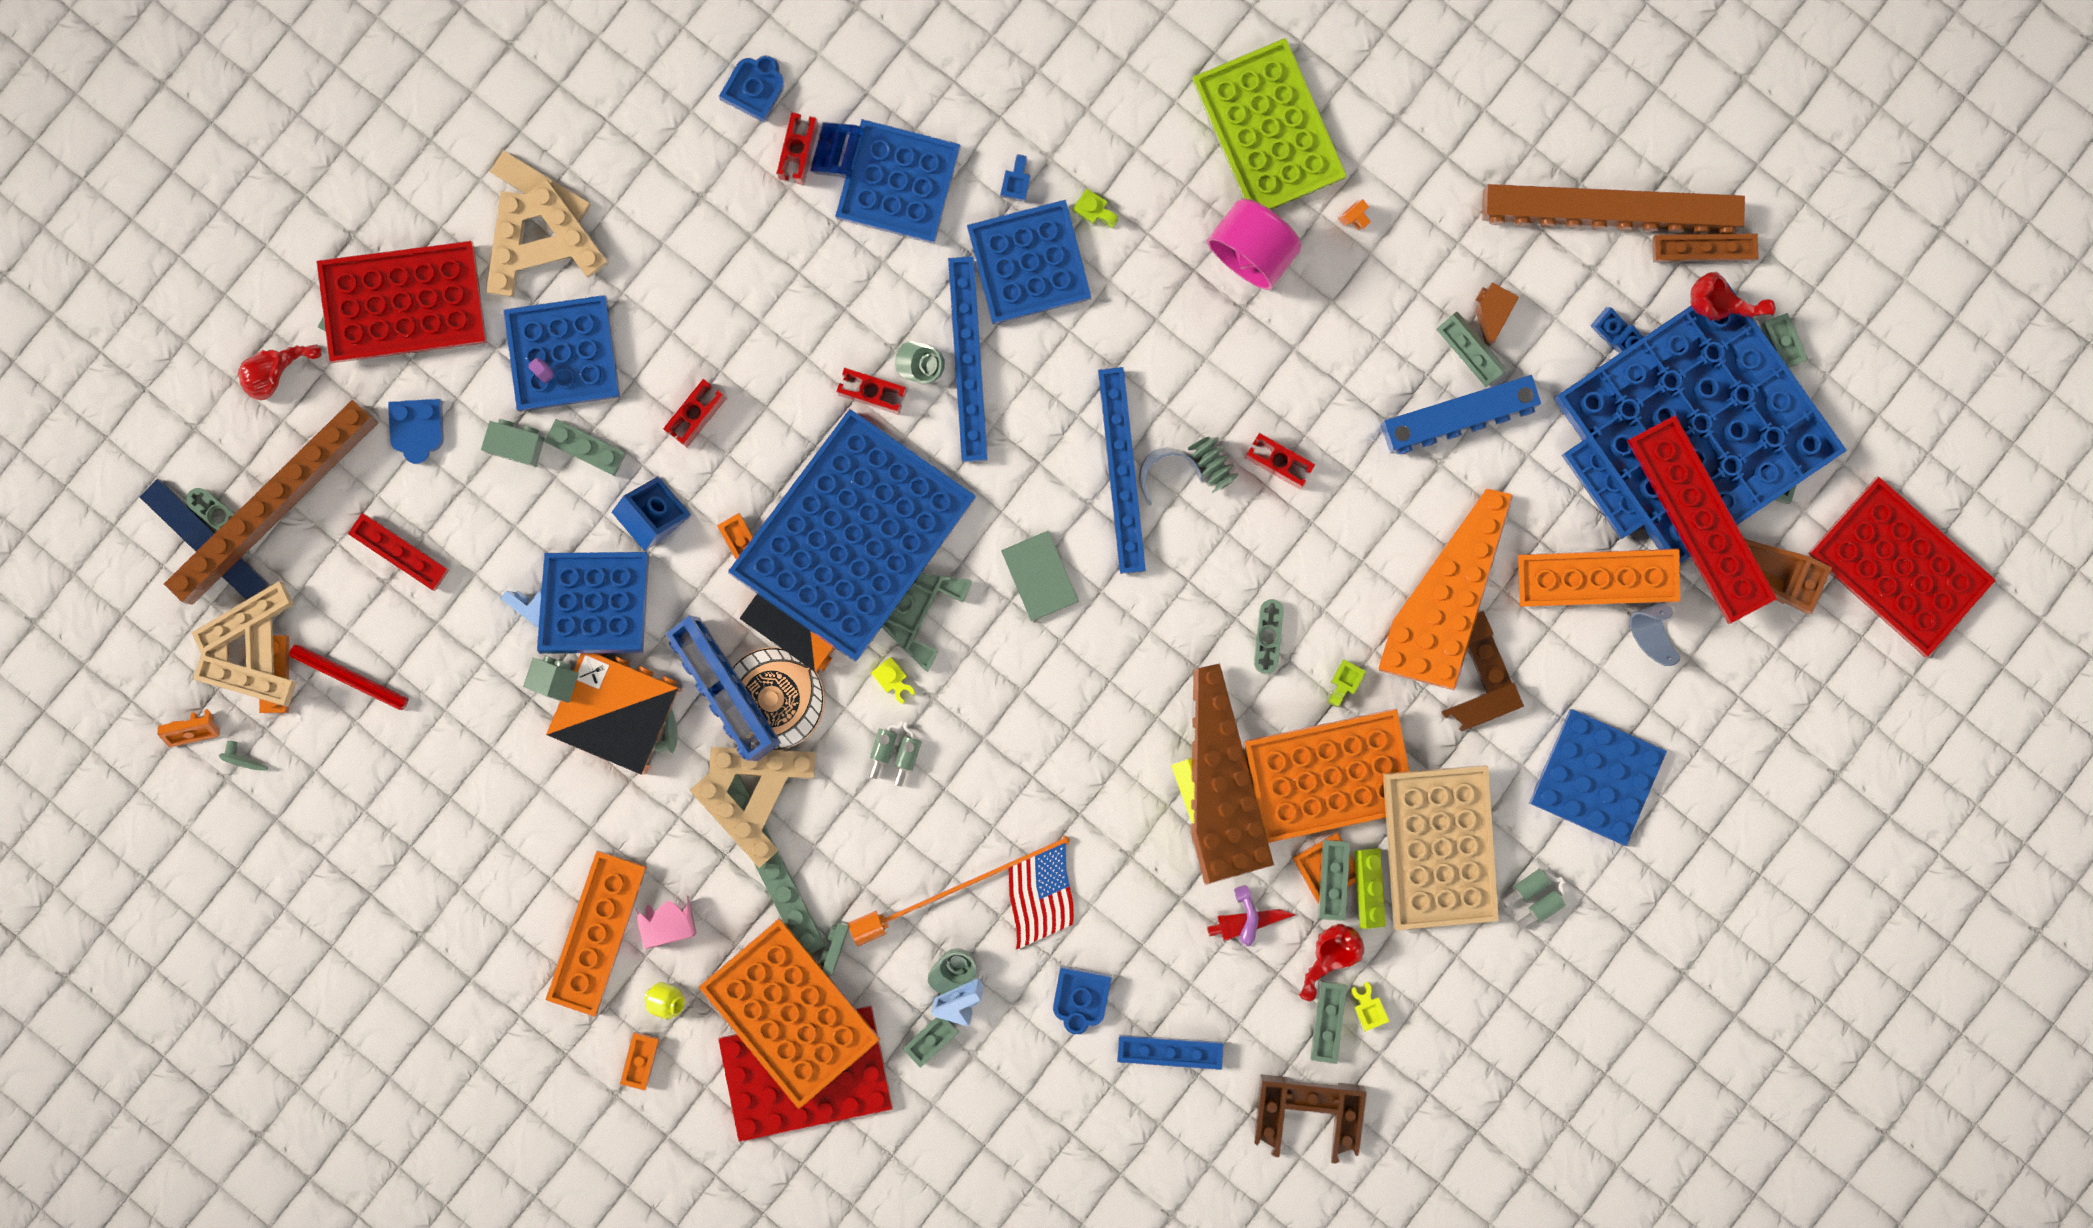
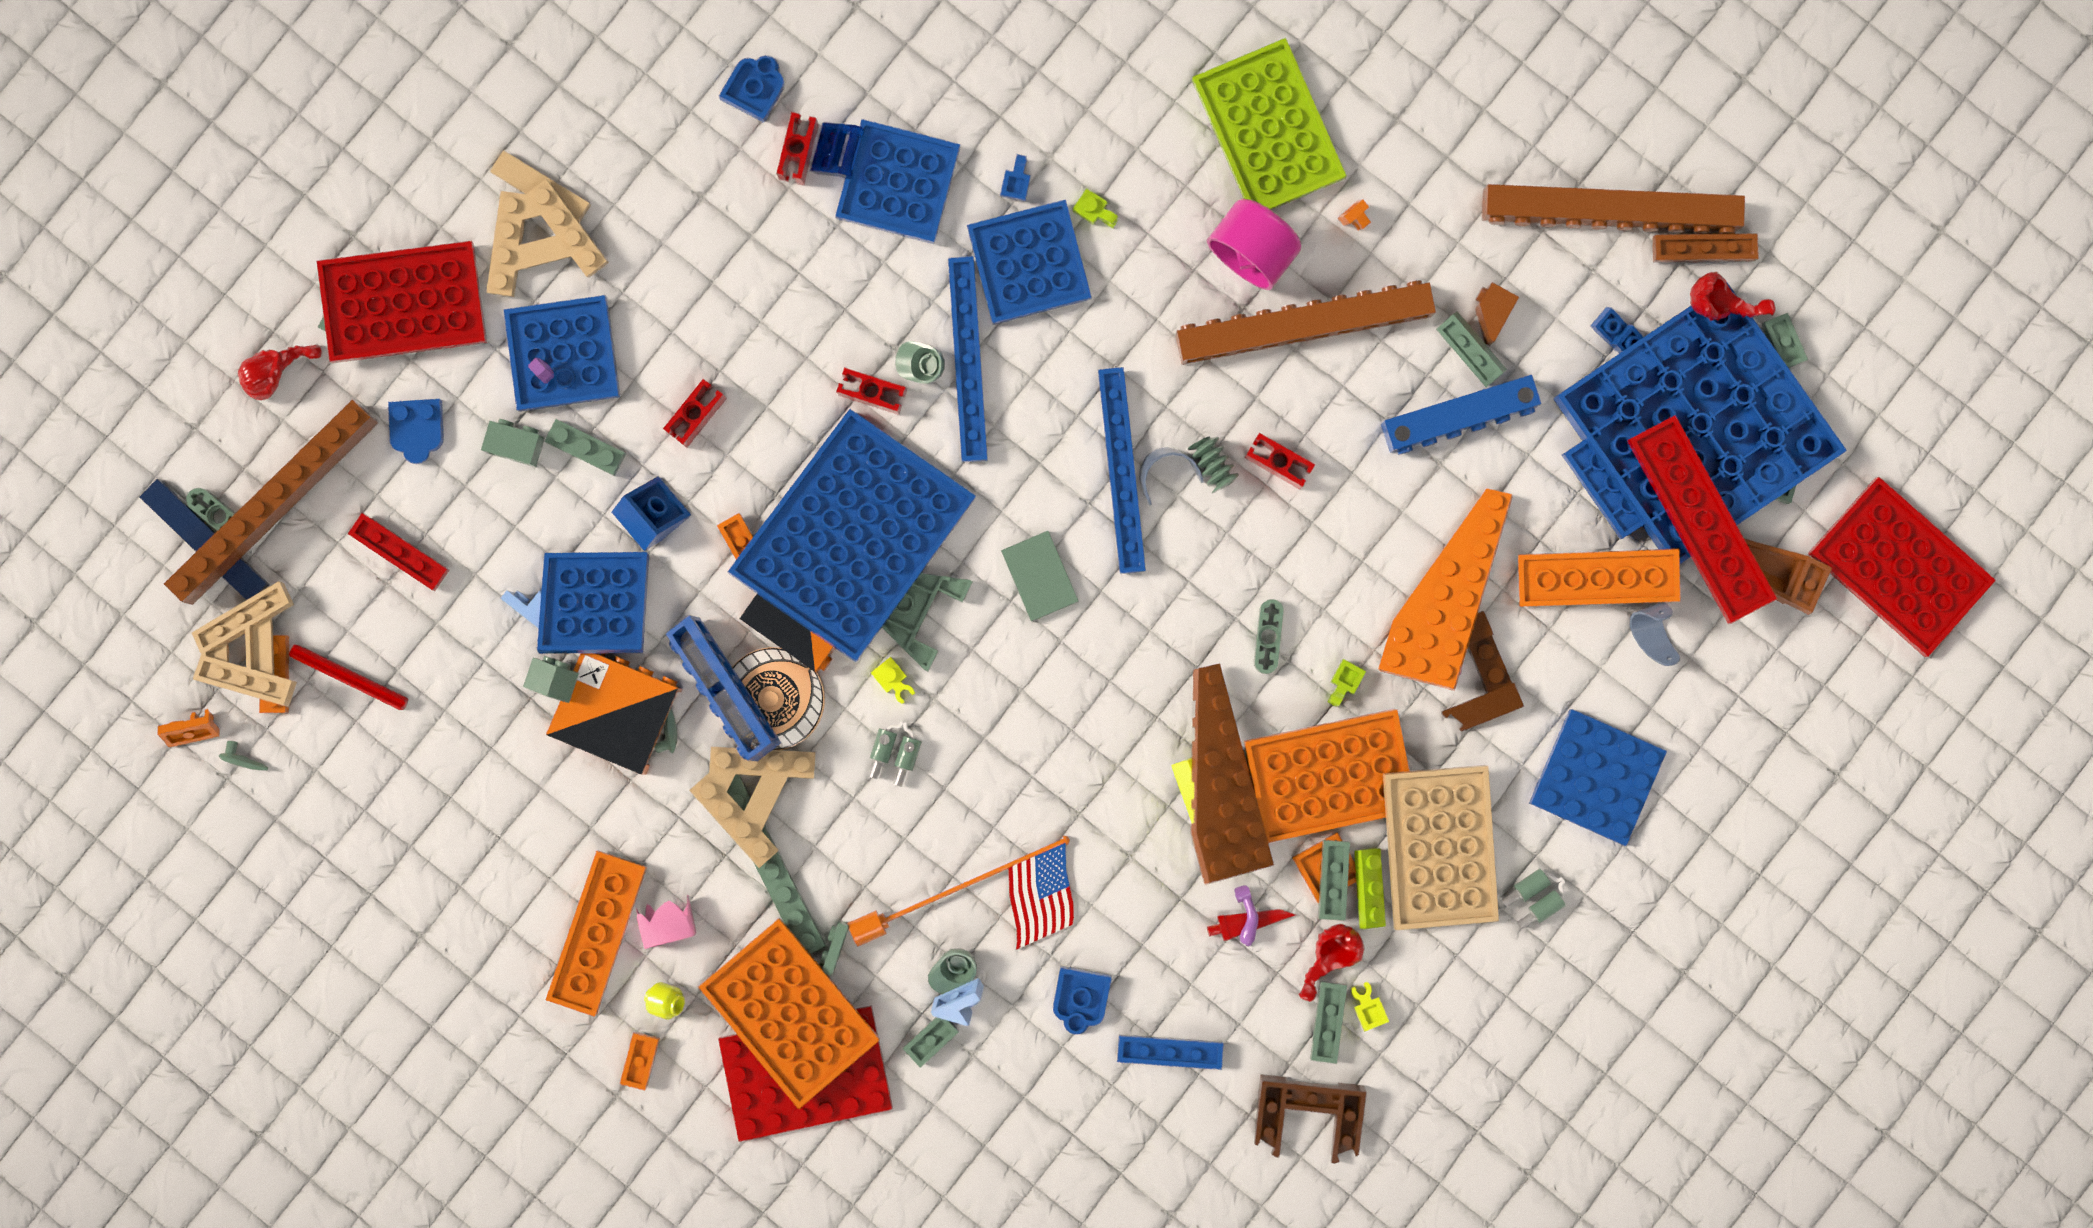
(1305, 323): none -> dark orange brick

